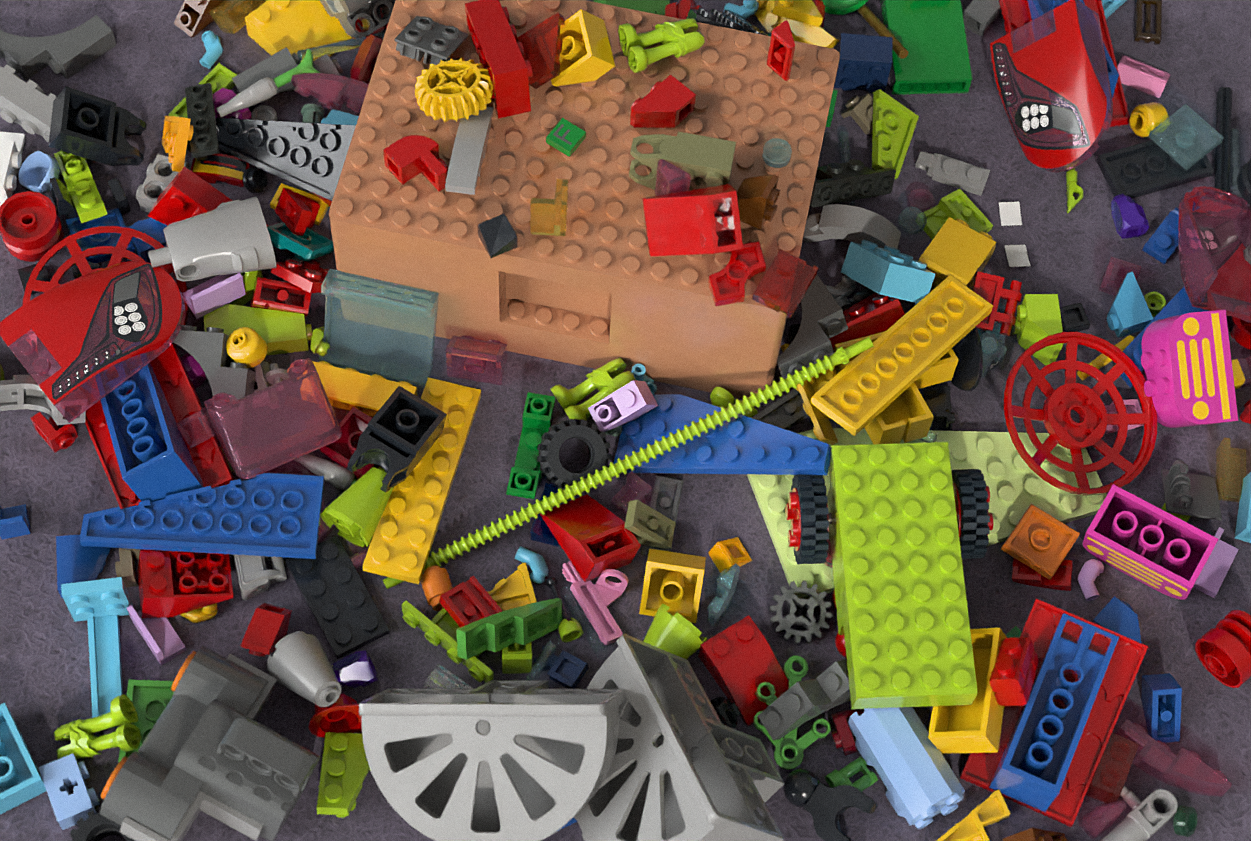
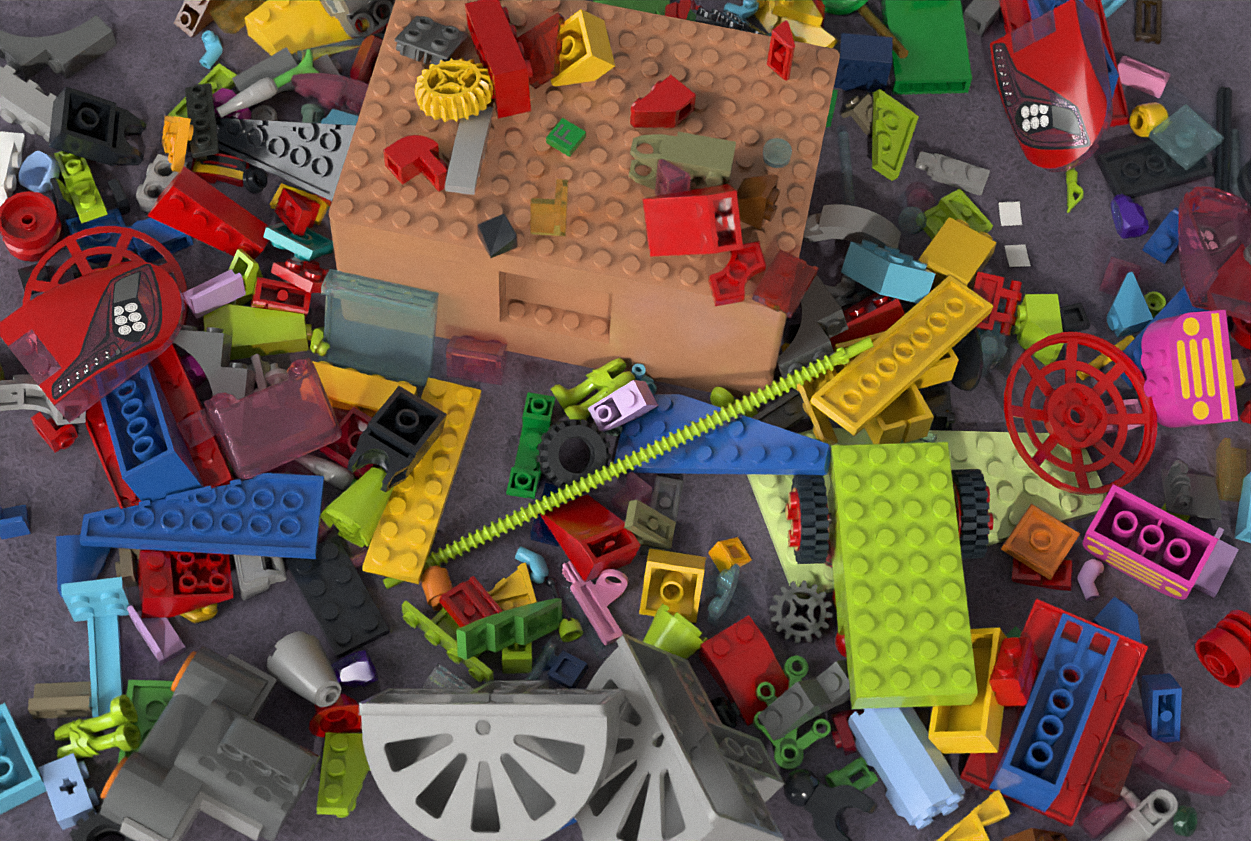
(61, 700): none -> dark tan panel
(218, 242): light grey torso -> none
(246, 347): yellow head -> none
(266, 629): red slope -> none
(675, 37): lime piece -> none
(849, 182): pearl dark grey bracket -> none

